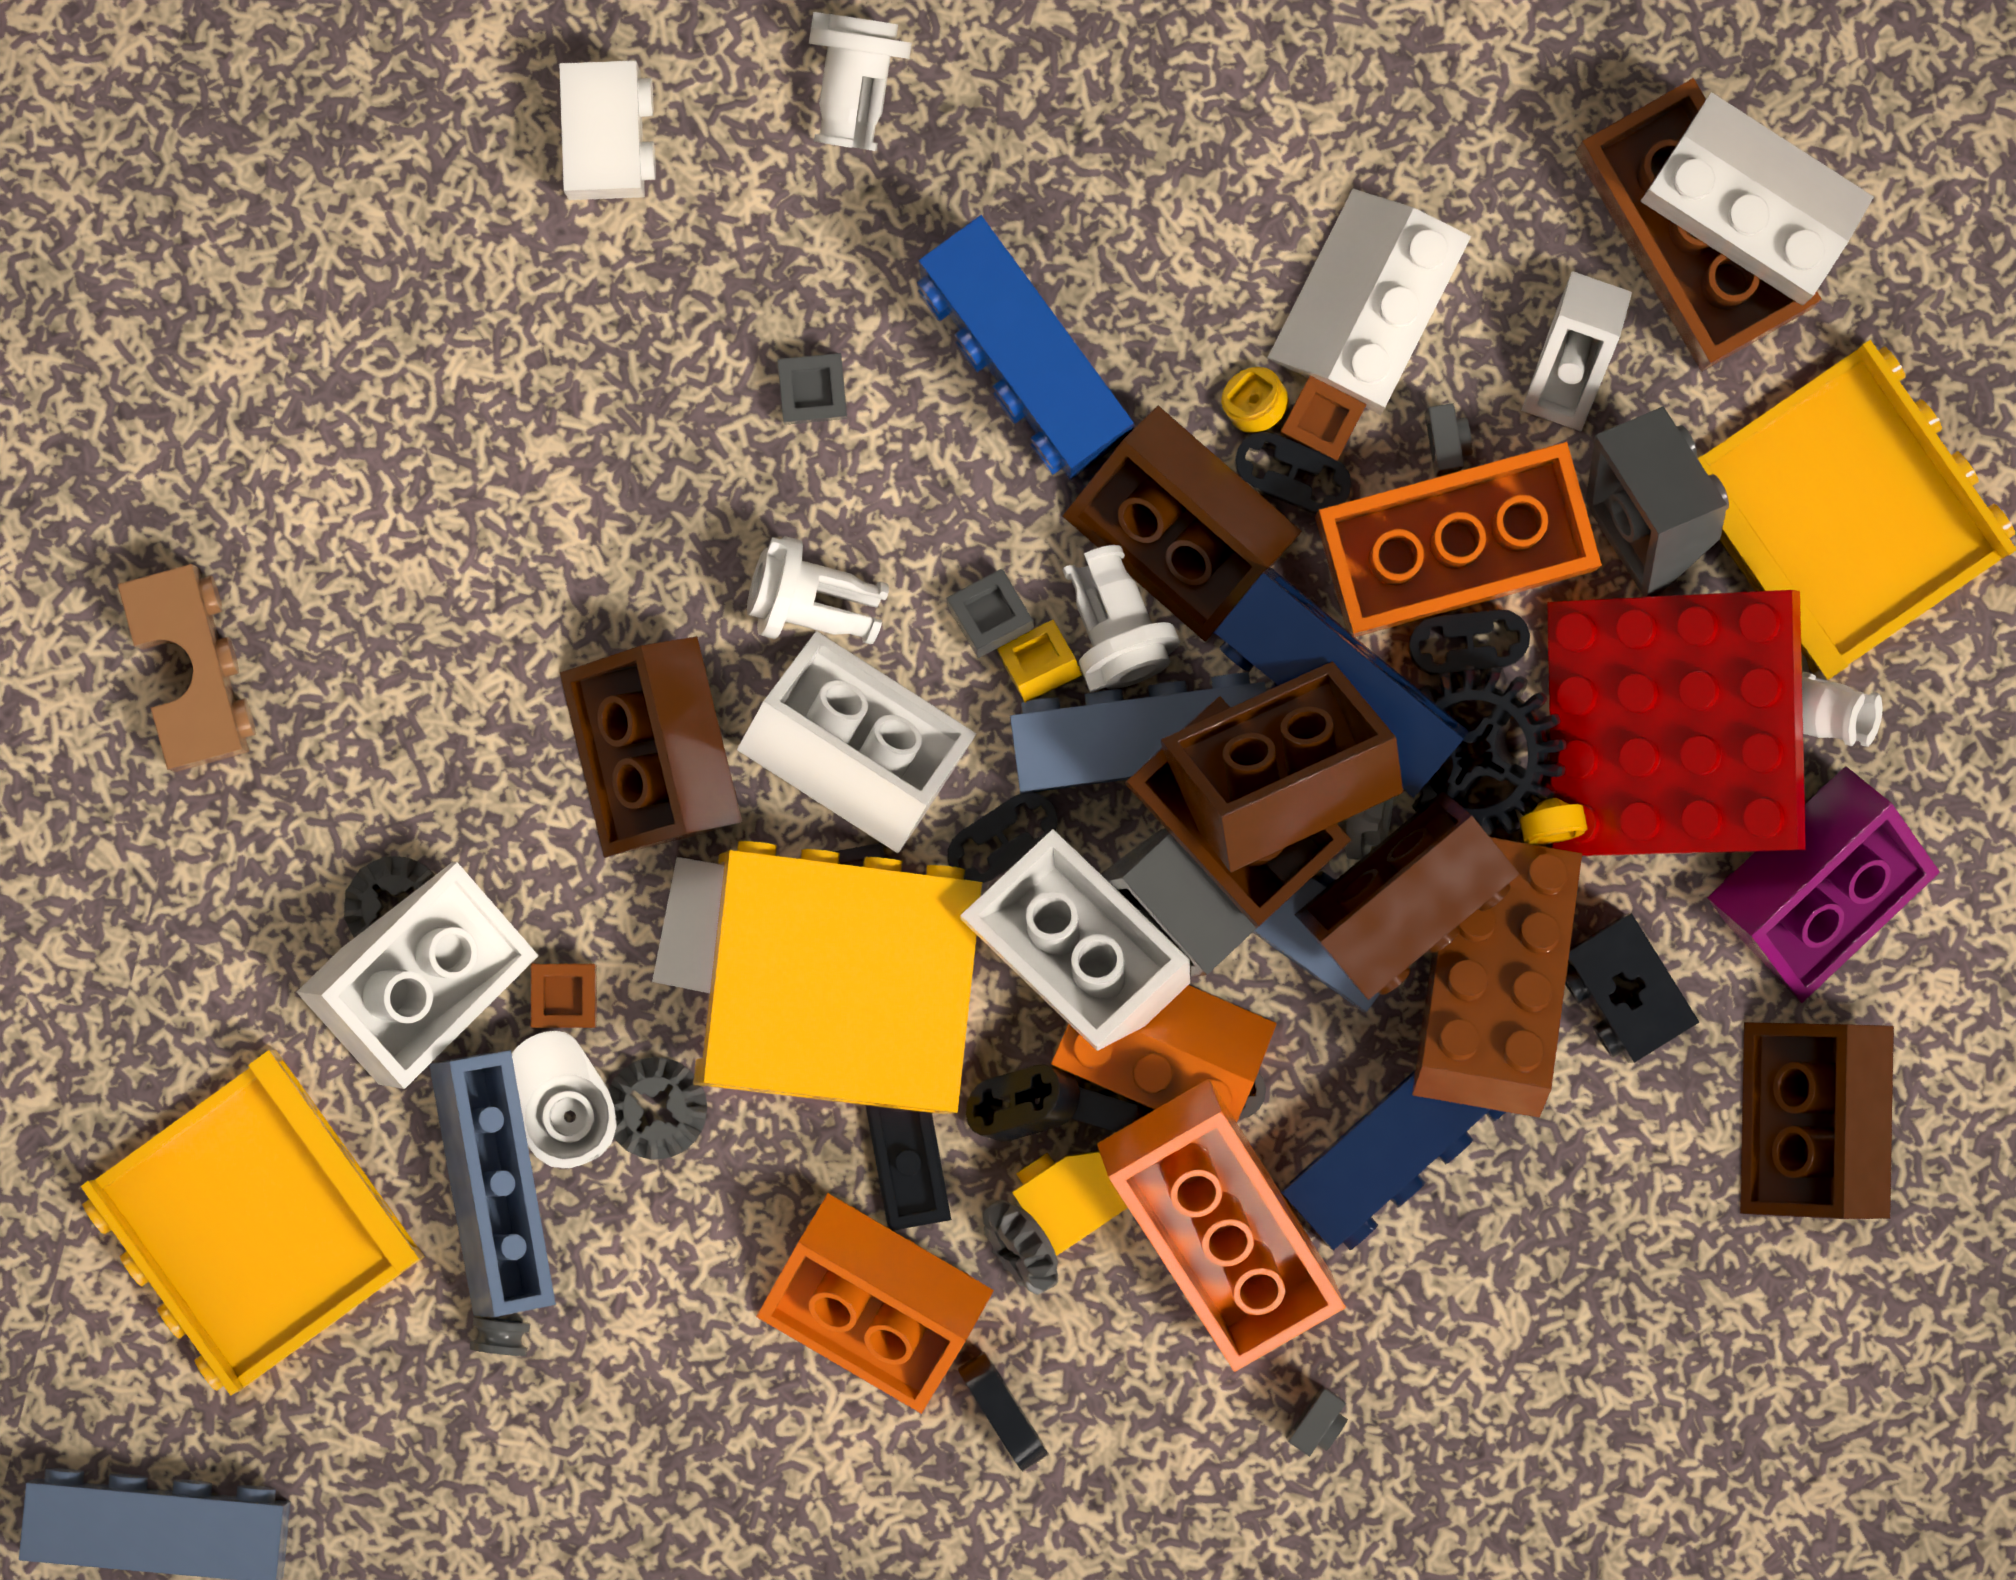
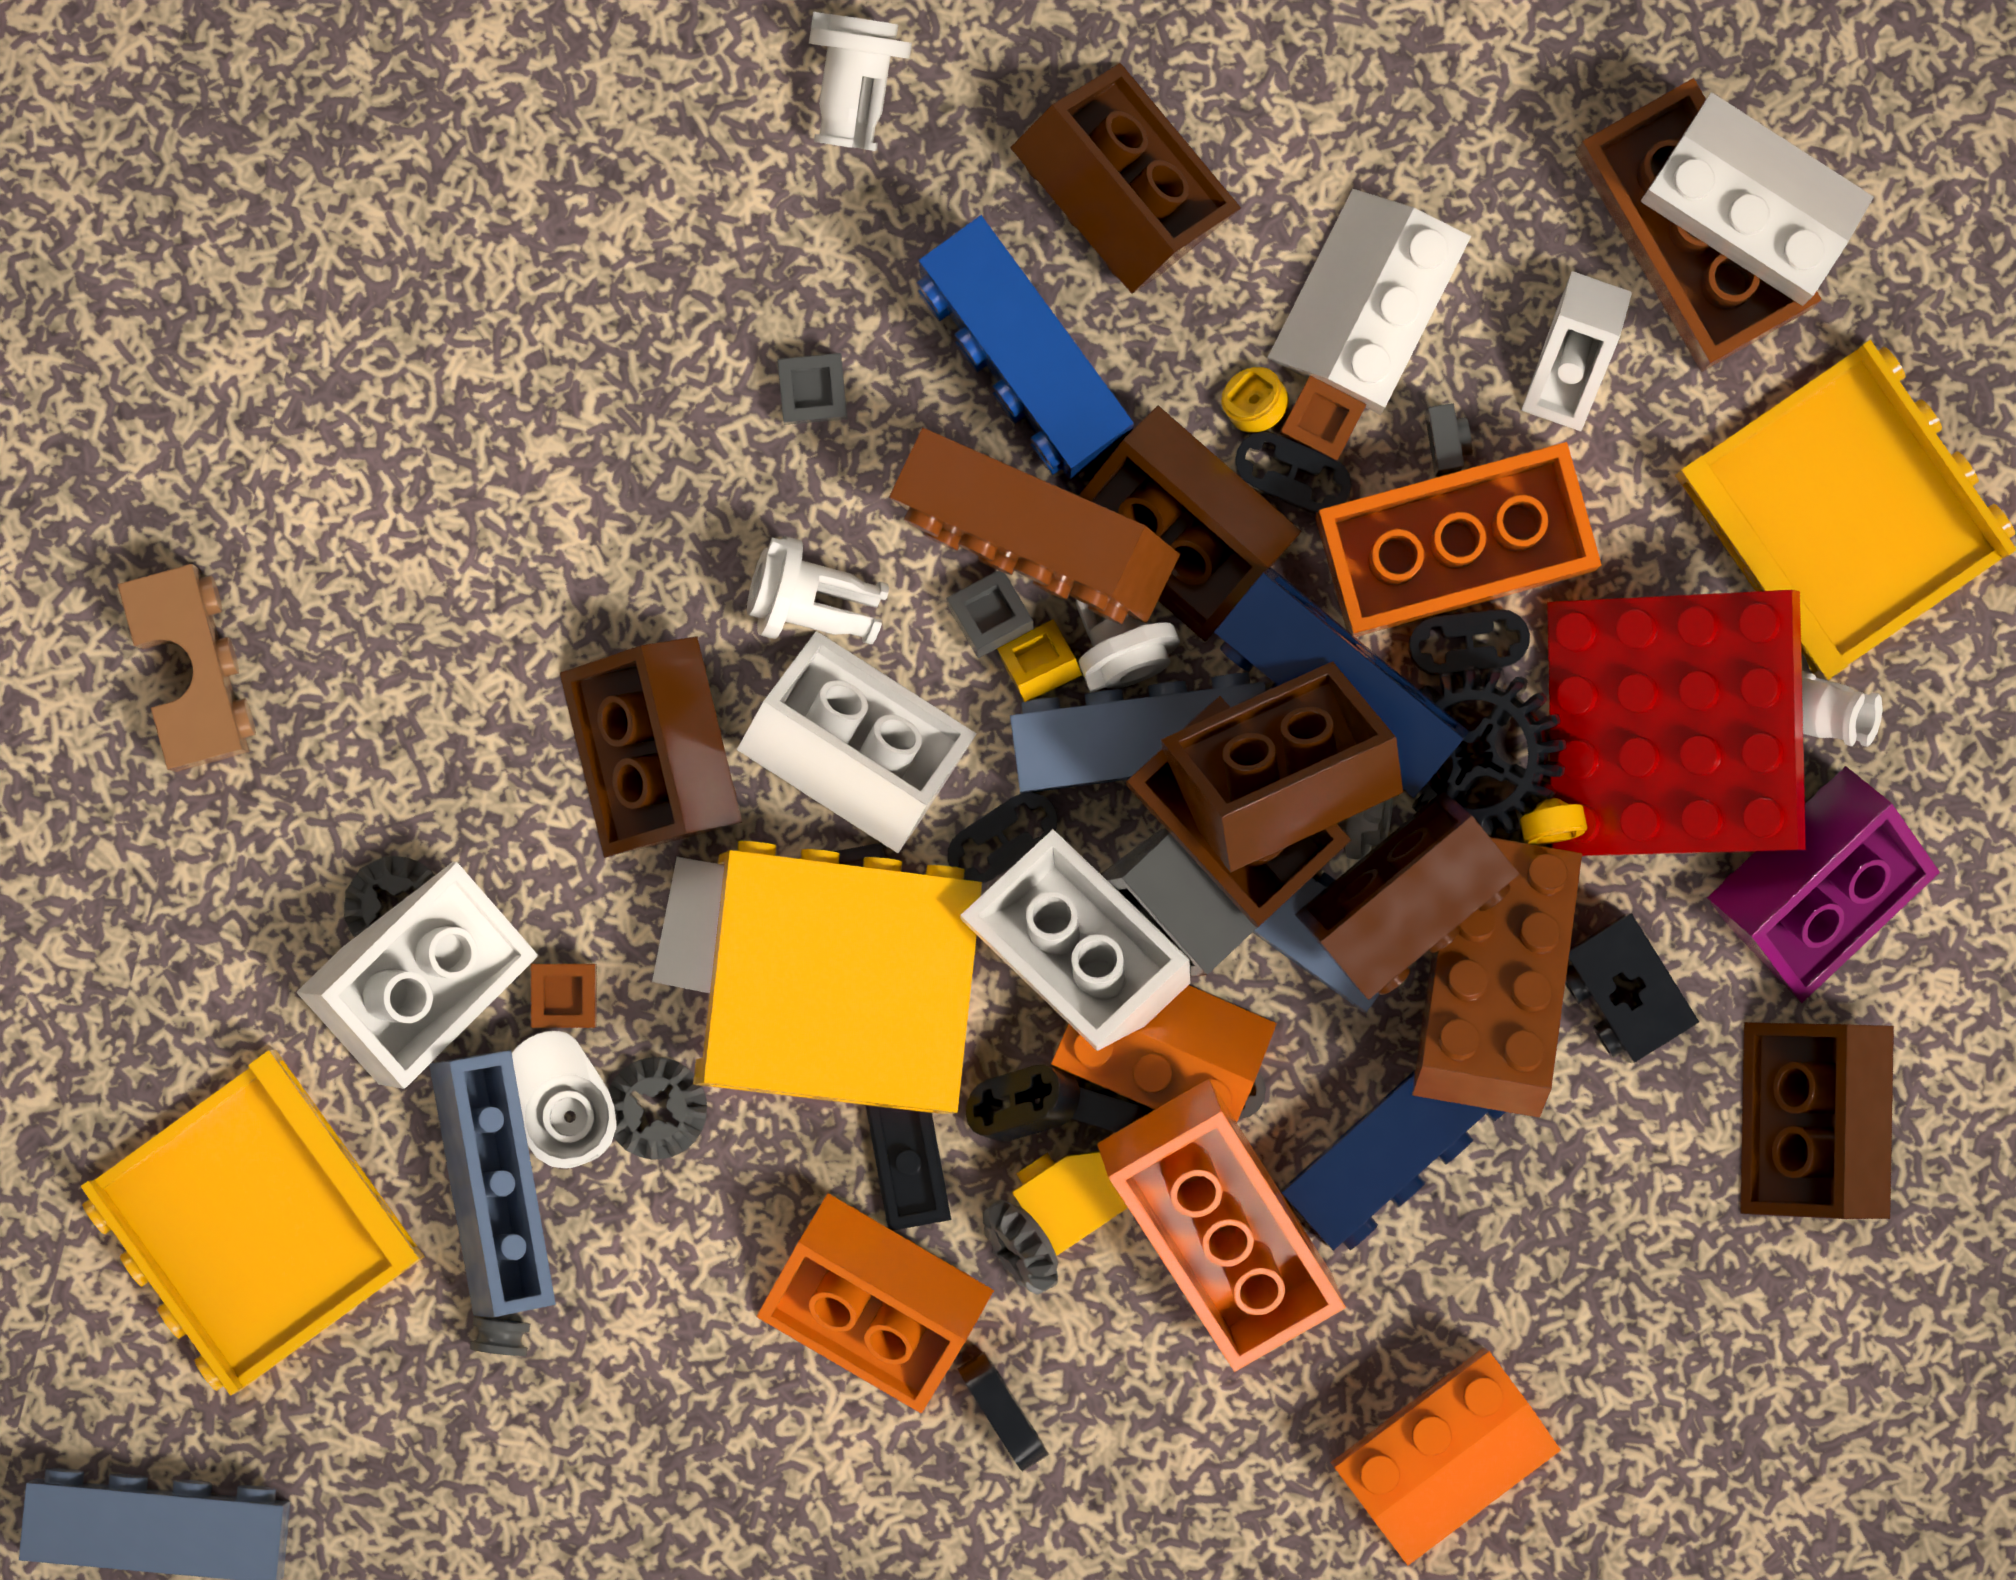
(604, 130): white brick -> none
(1033, 529): none -> dark orange brick
(1124, 177): none -> reddish brown slope
(1319, 1423): dark grey plate -> none
(1446, 1455): none -> orange slope
(1654, 499): dark grey slope -> none

